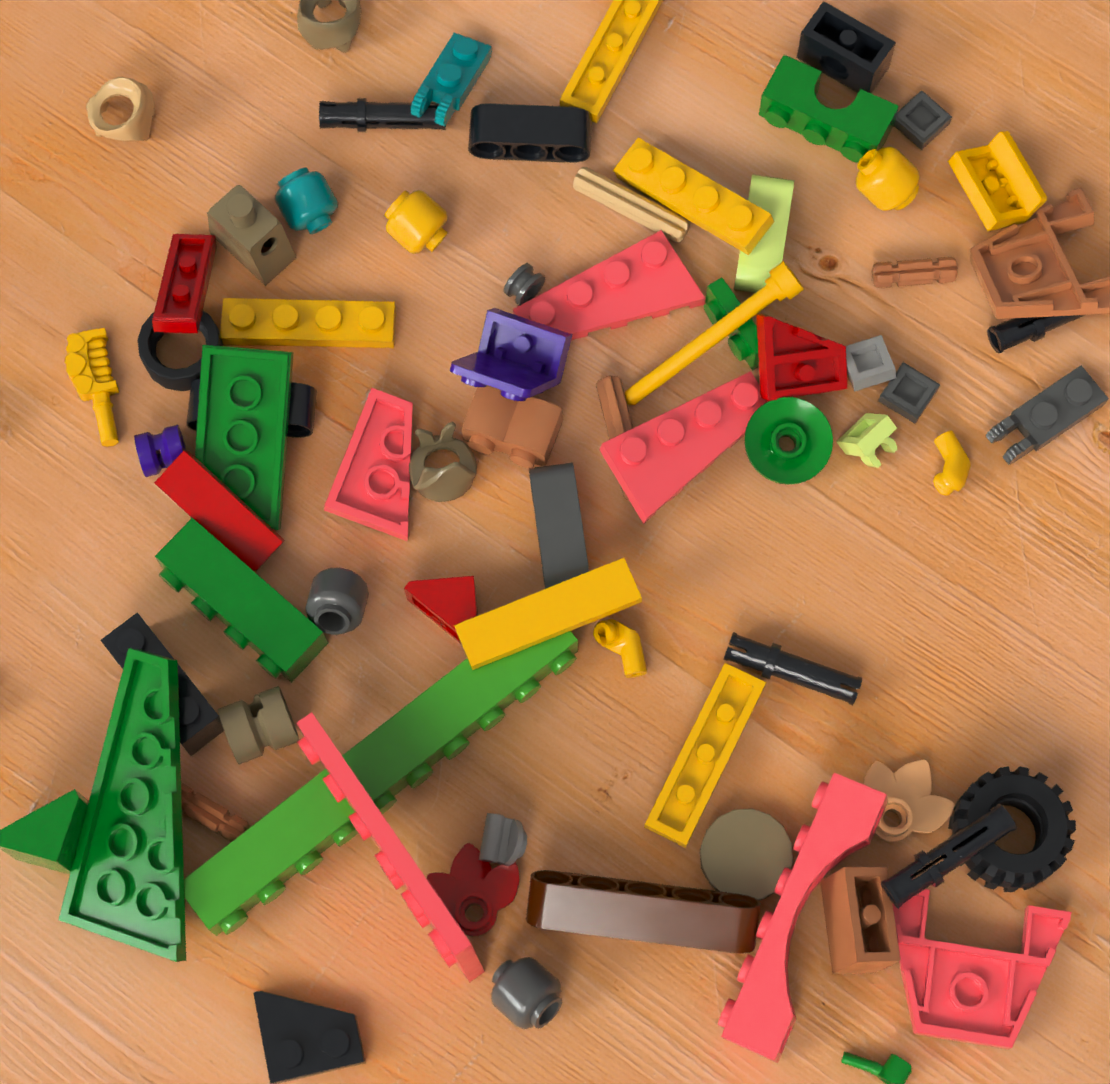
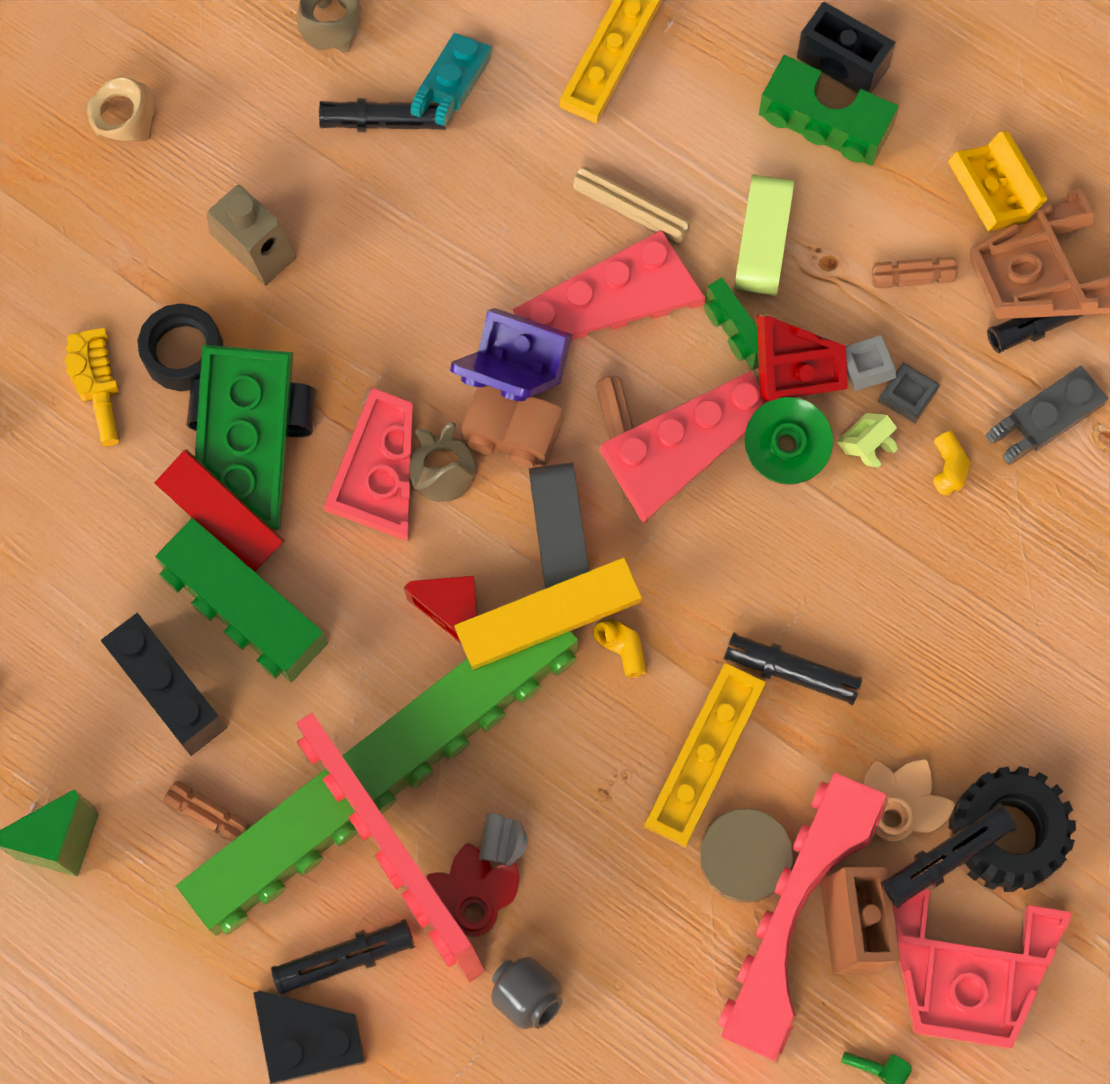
(131, 840): green wing -> none
(169, 443): dark purple wheel -> none
(184, 283): red tile -> none
(258, 725): dark tan wheel -> none
(289, 975): none -> black pin
(306, 200): teal head -> none
(308, 323): yellow plate -> none
(337, 600): dark grey head -> none
(416, 221): yellow head -> none
(524, 284): dark grey bush -> none
(530, 133): black beam -> none
(643, 911): reddish brown beam -> none
(693, 196): yellow plate -> none
(779, 286): yellow piece -> none
(887, 178): yellow head -> none
(921, 120): dark grey tile -> none

